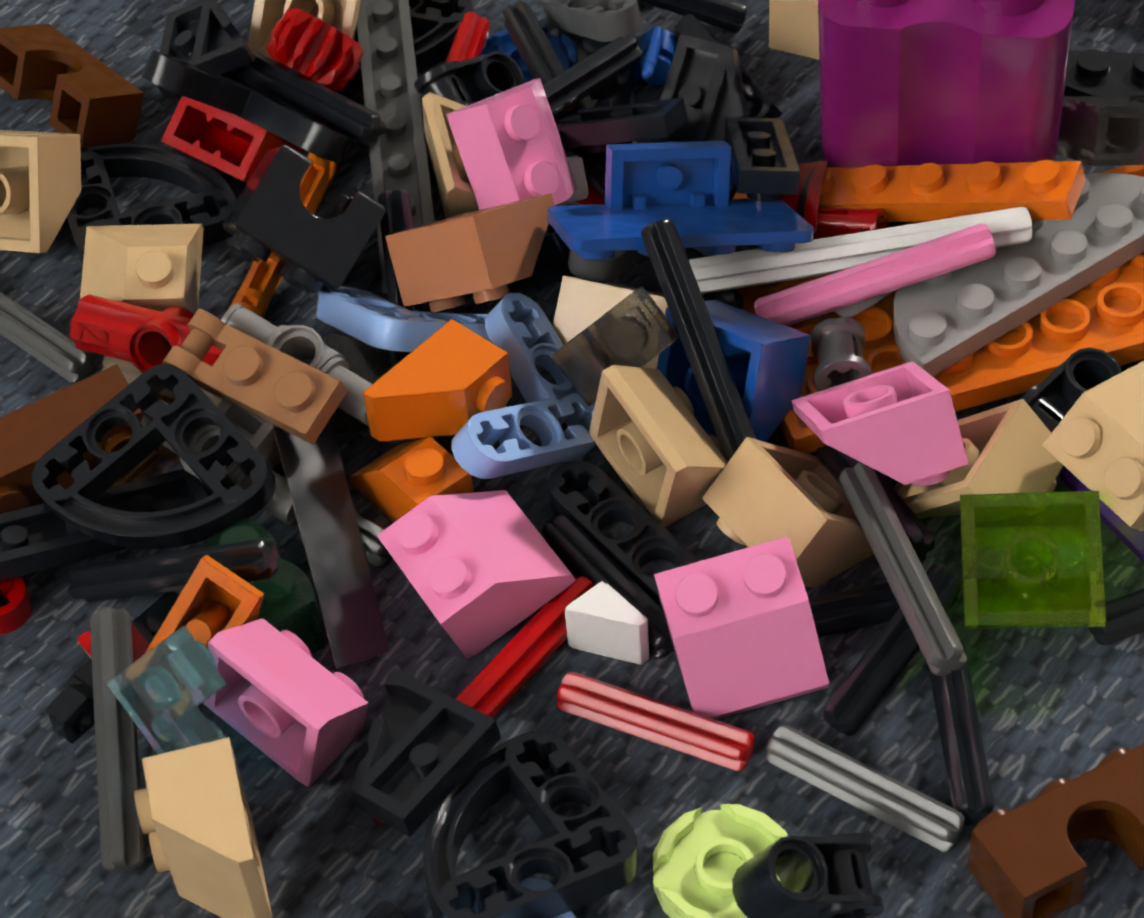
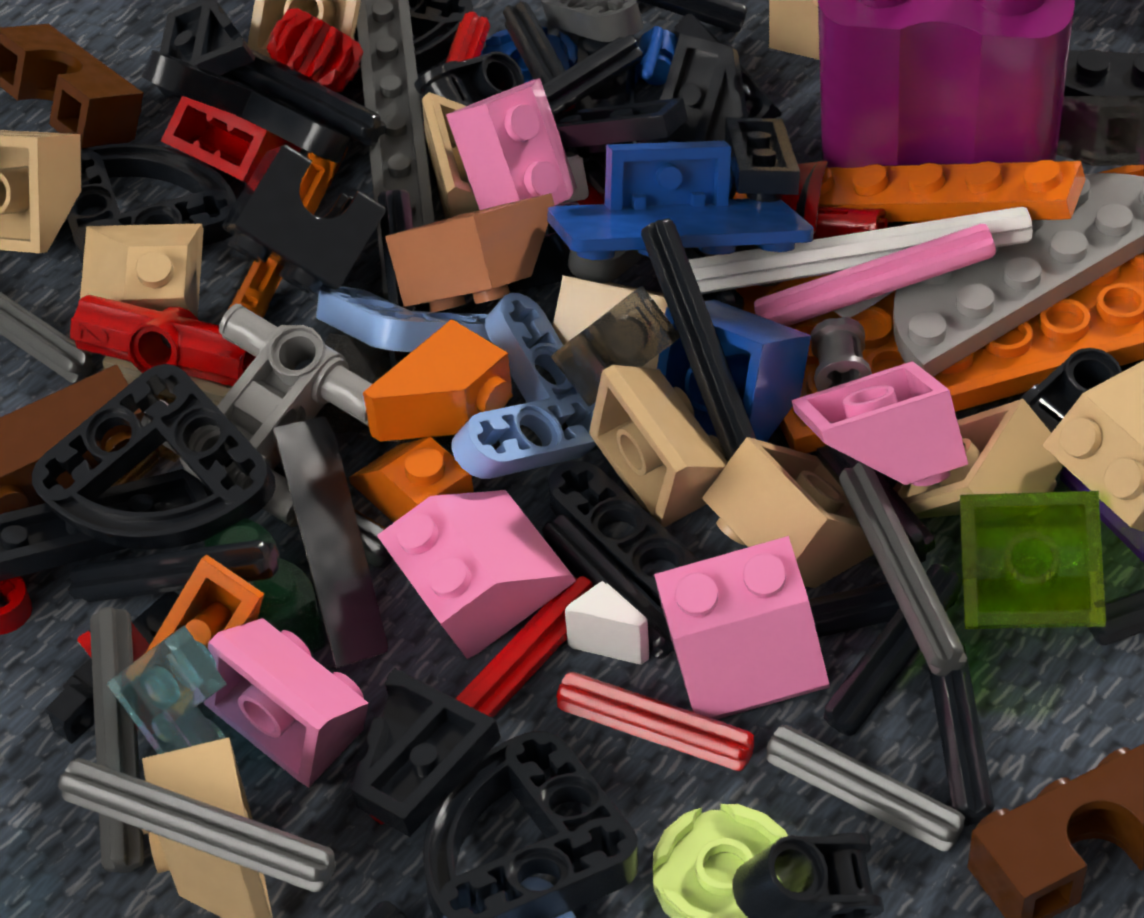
(198, 825): none -> axle
(258, 377): medium nougat plate -> none

